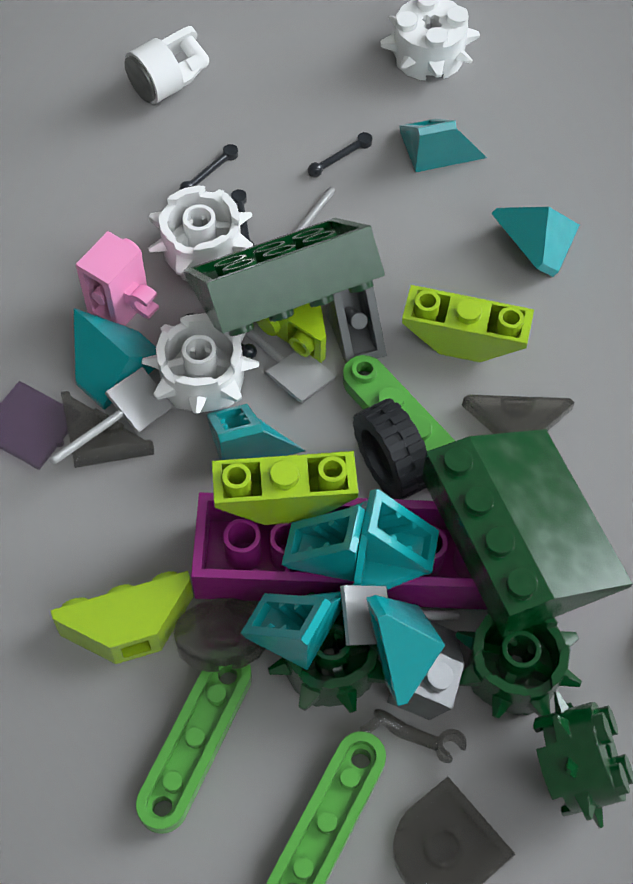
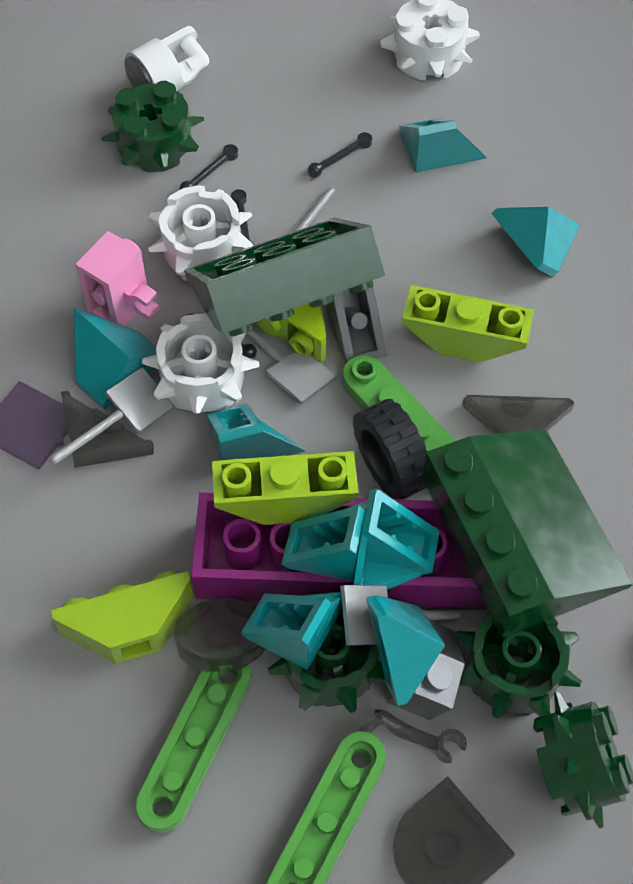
(152, 126): none -> dark green brick

